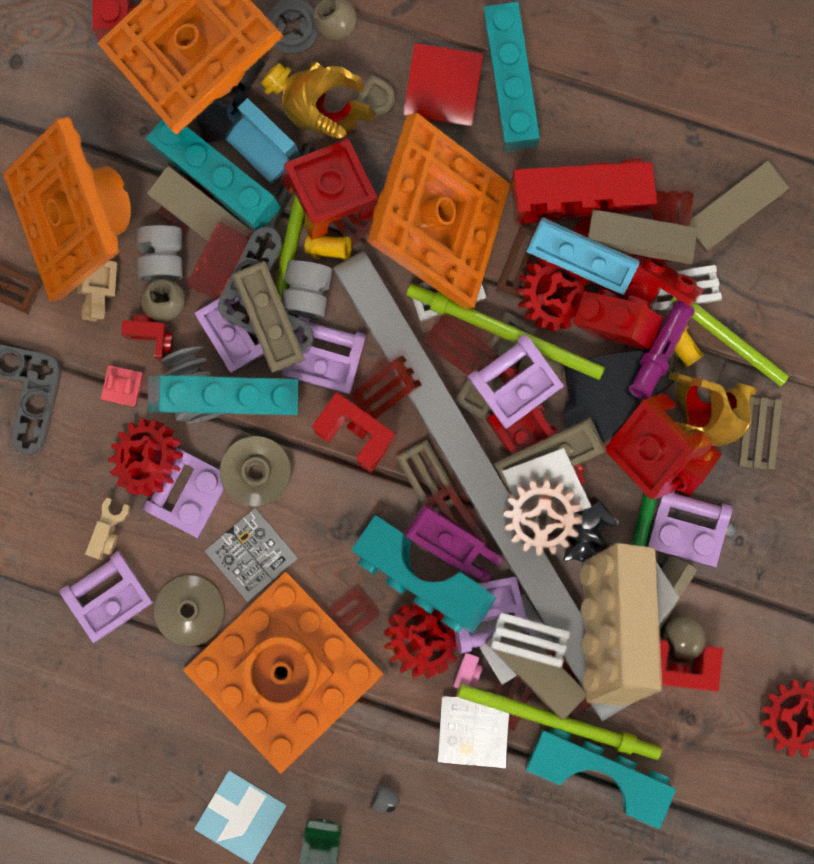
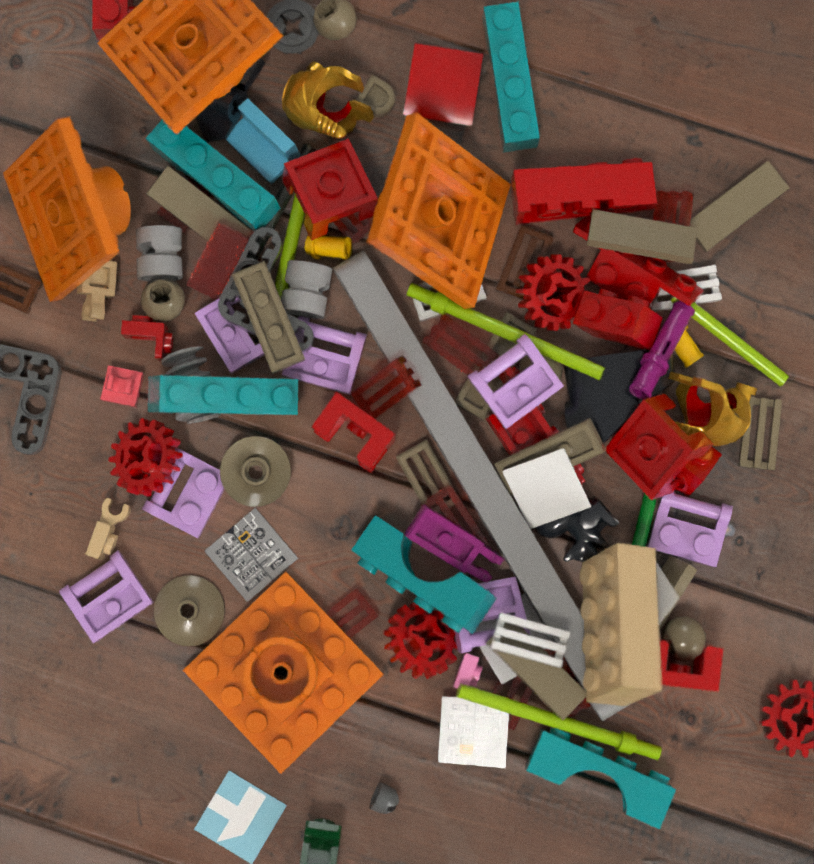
(275, 79): yellow plate -> none
(529, 513): gear -> none
(582, 256): medium azure tile -> none

